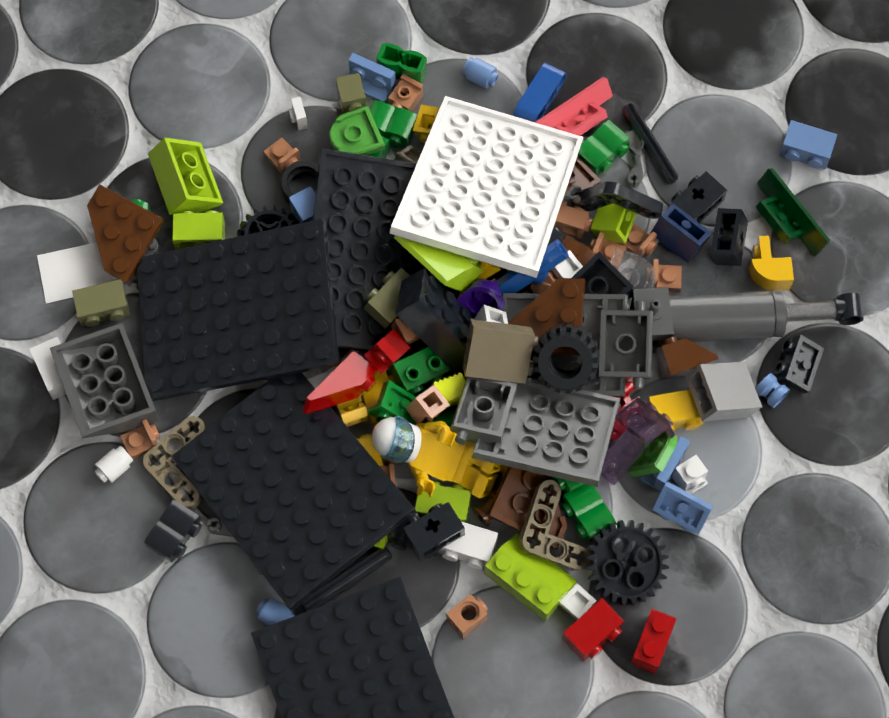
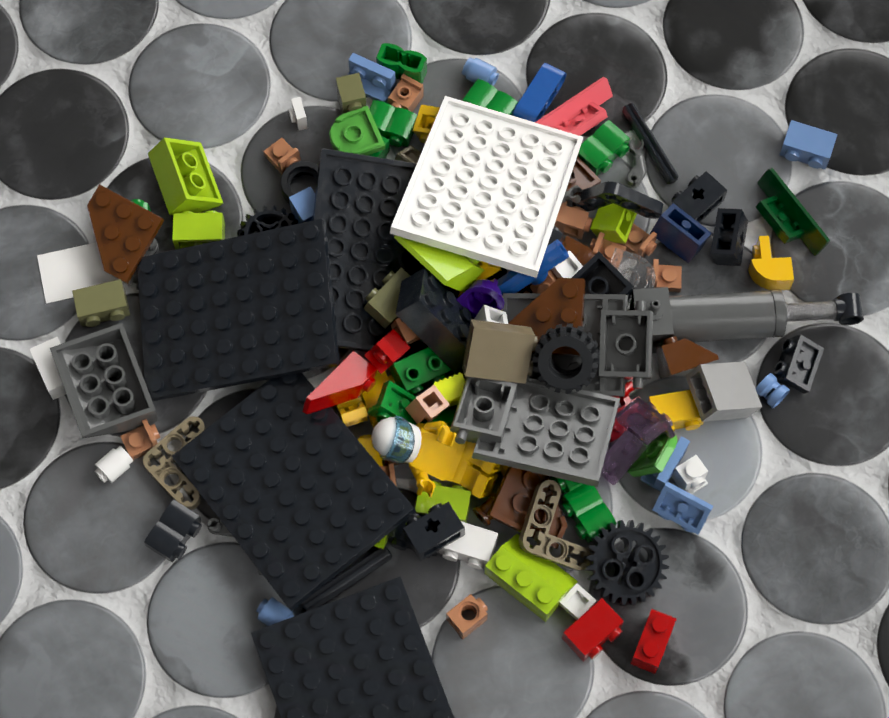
(489, 97): none -> green brick

